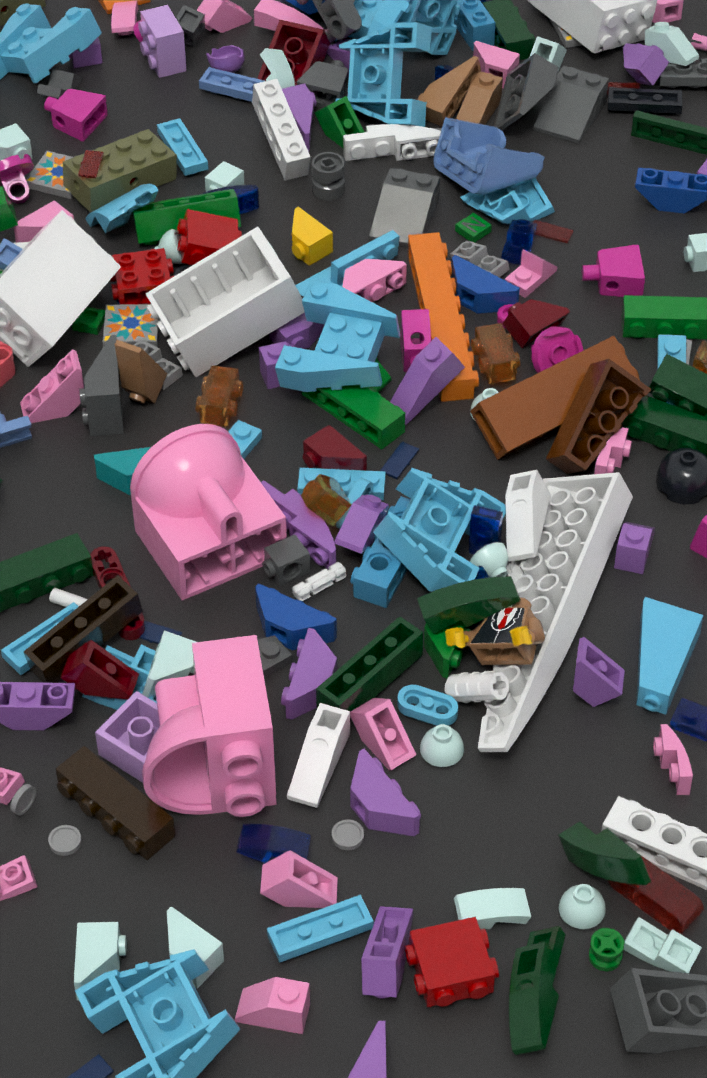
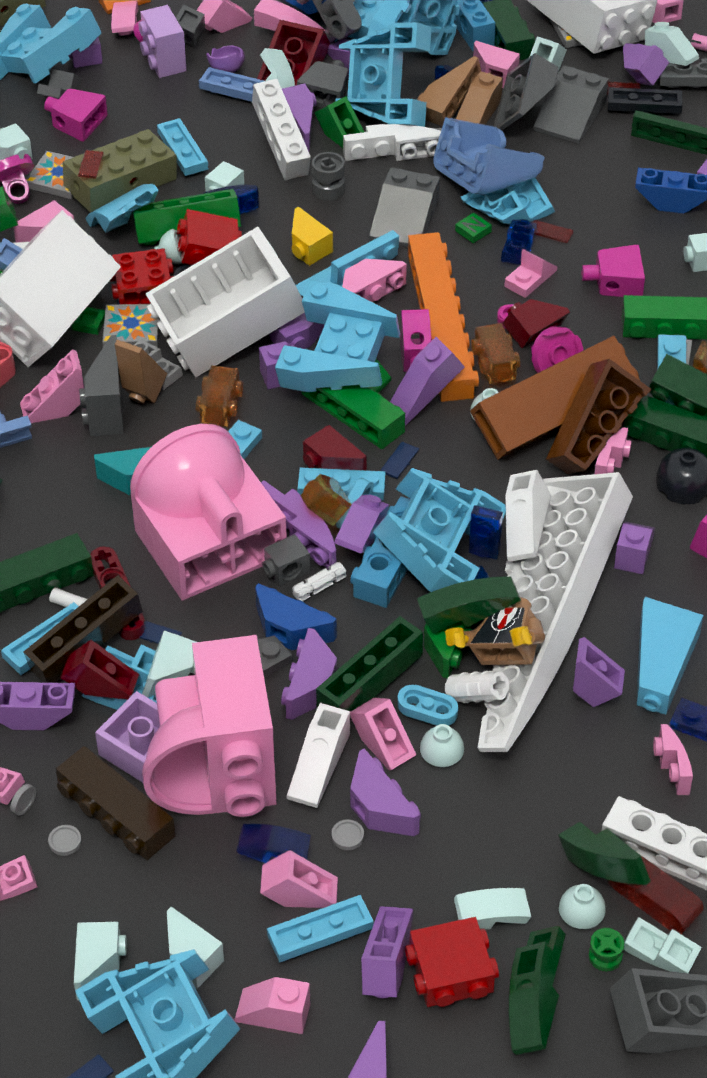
(478, 255): light grey slope -> none
(481, 289): blue slope -> none
(493, 559): light aqua brick -> none

